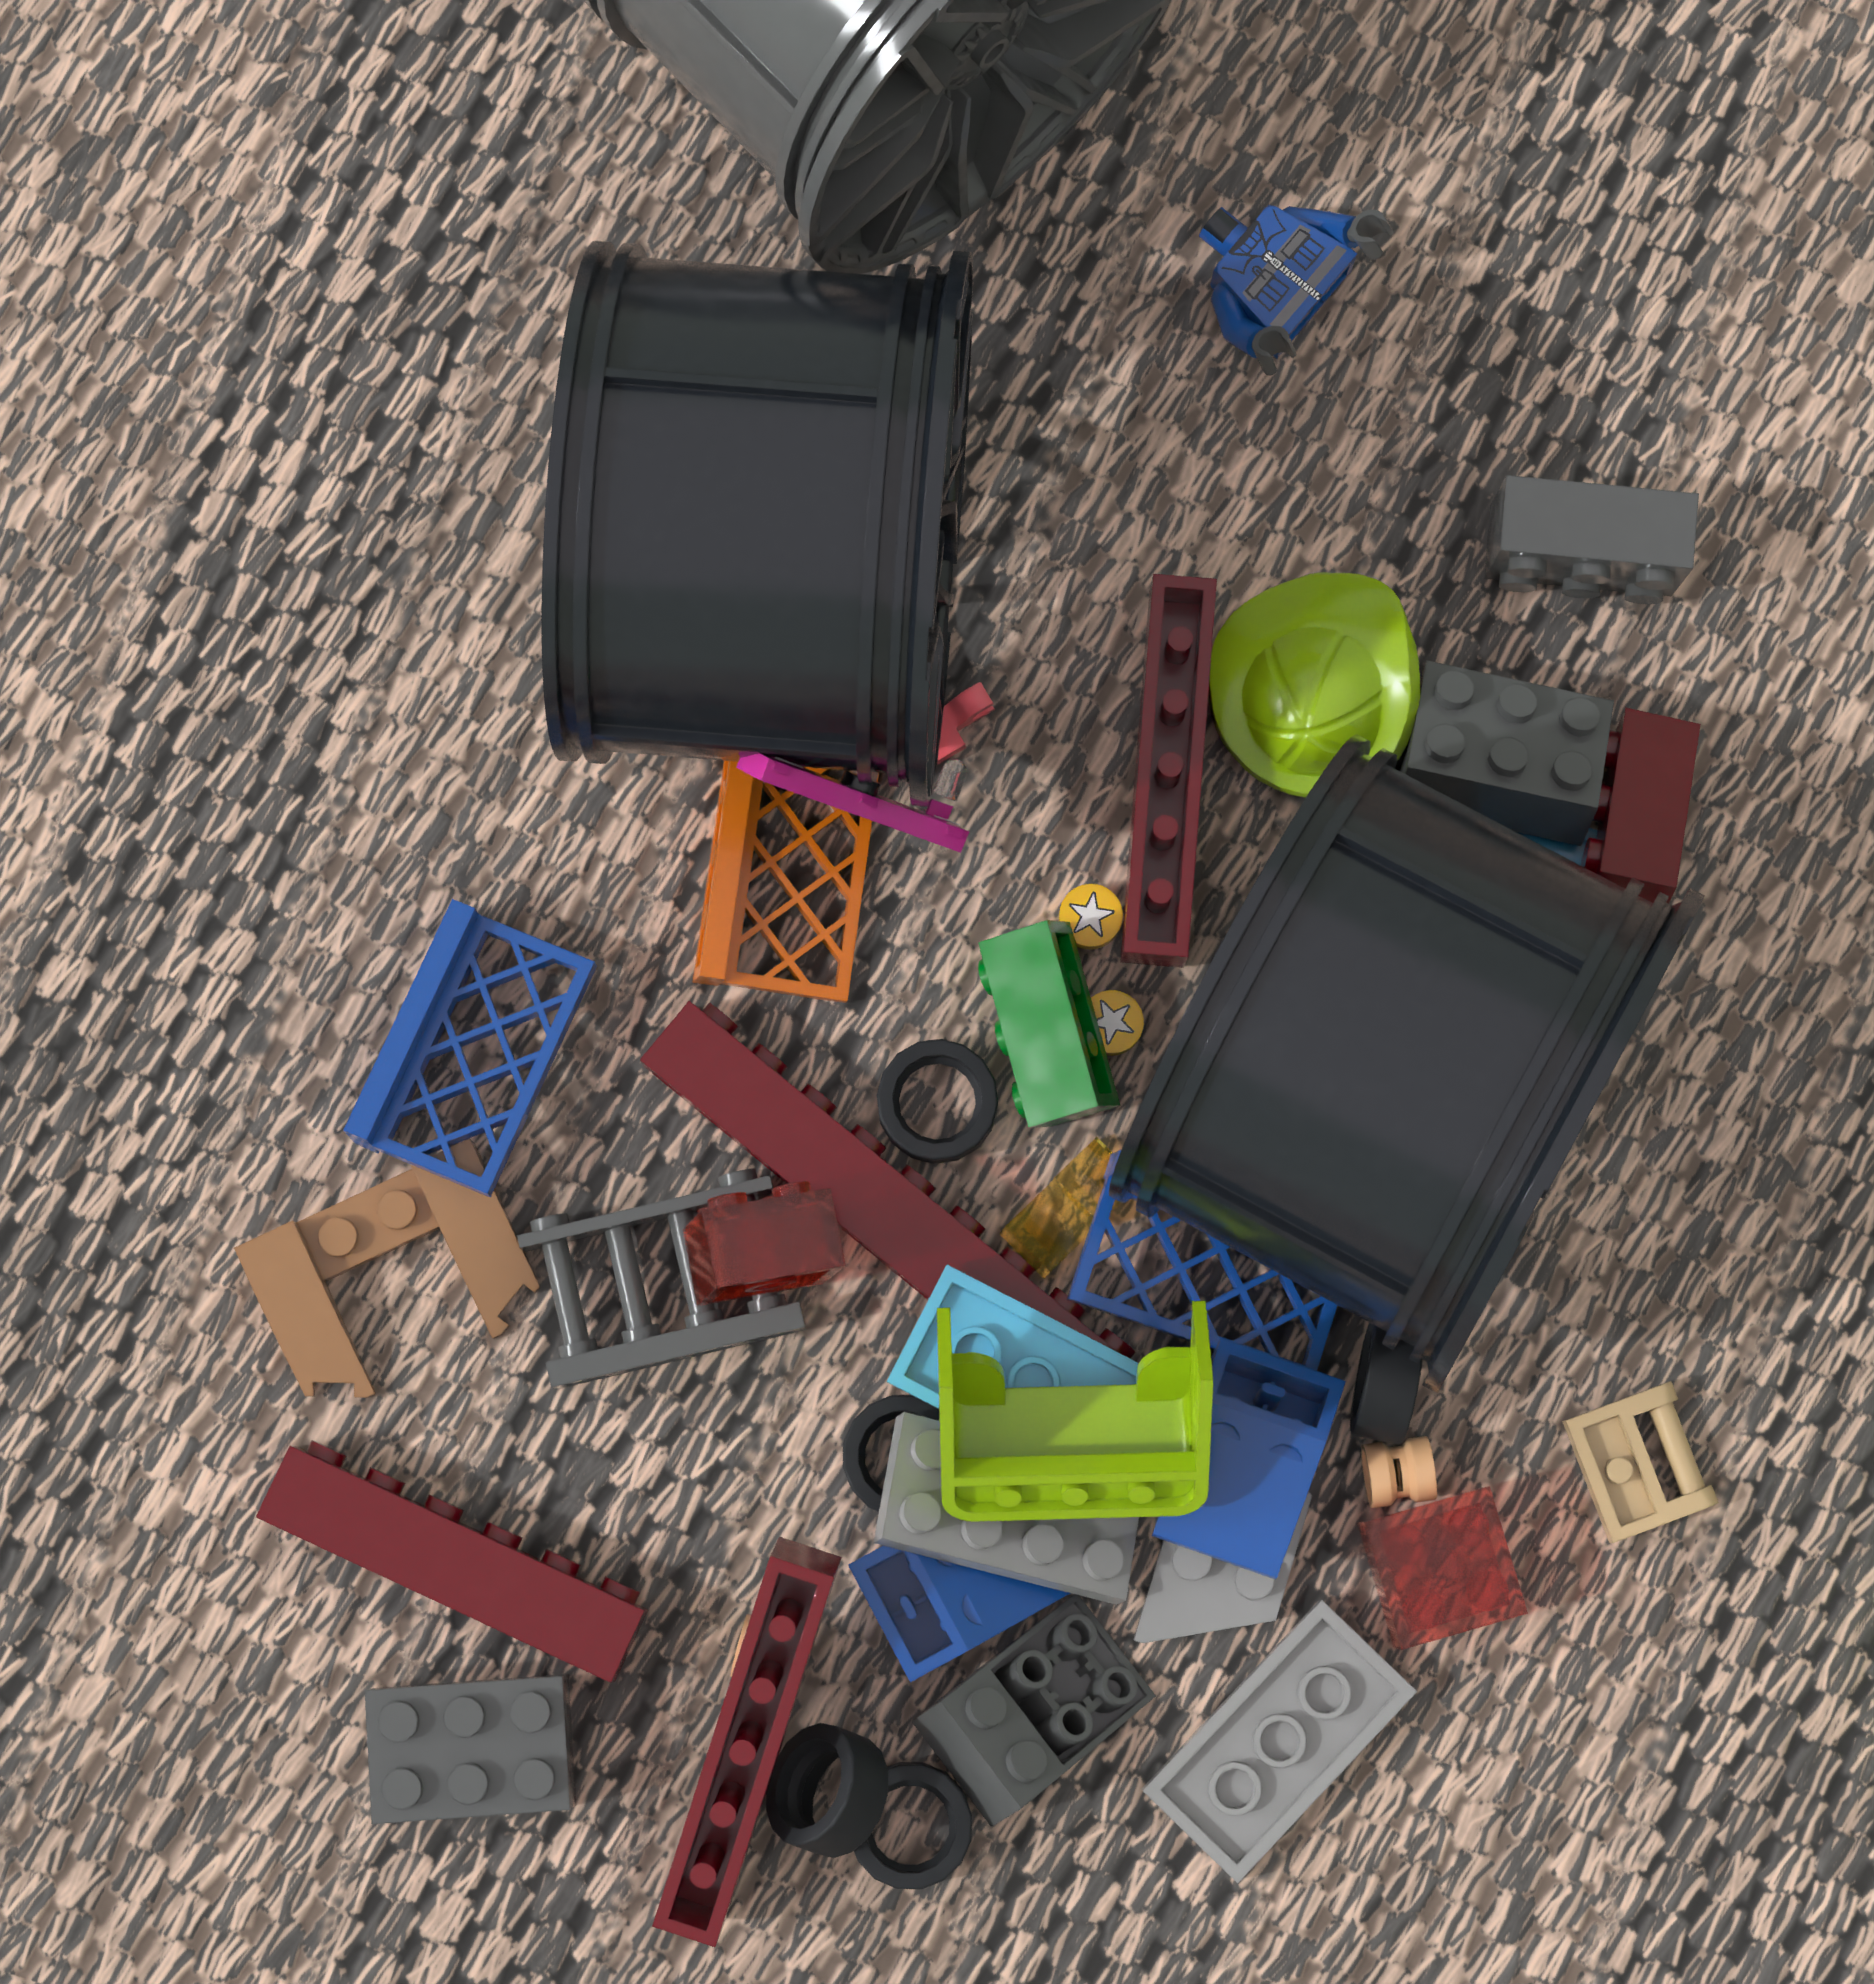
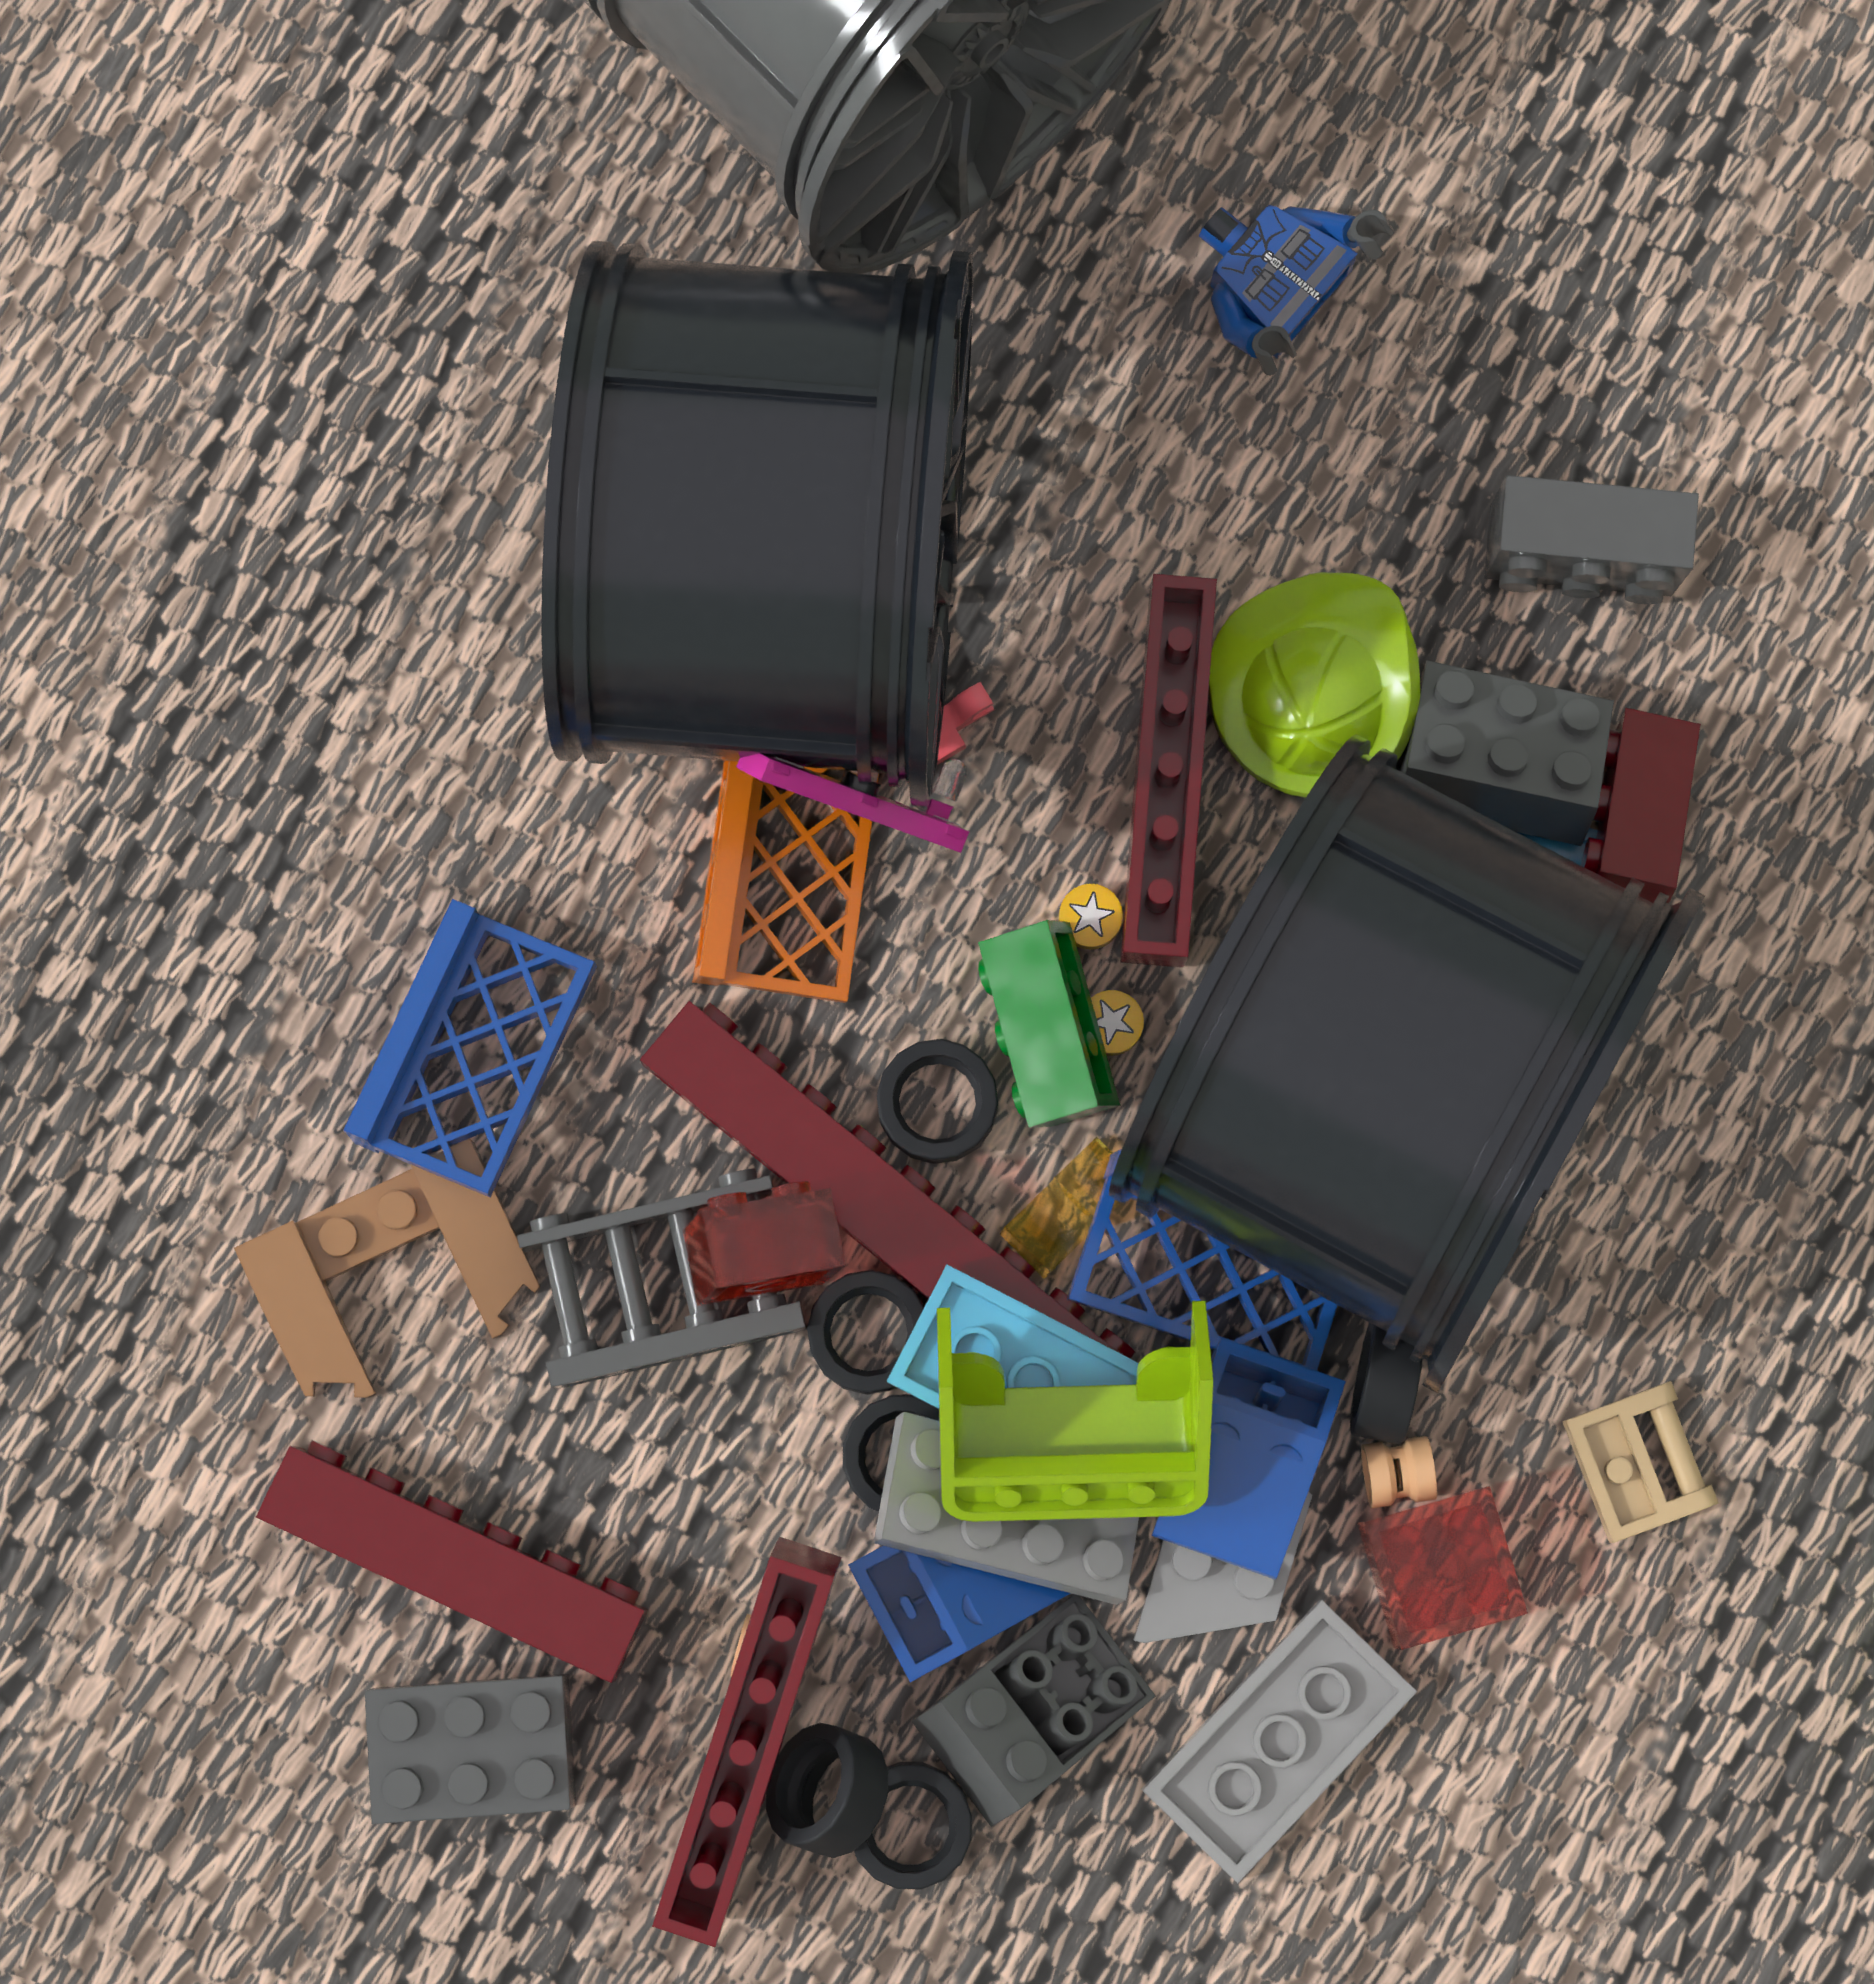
(827, 1306): none -> black tyre

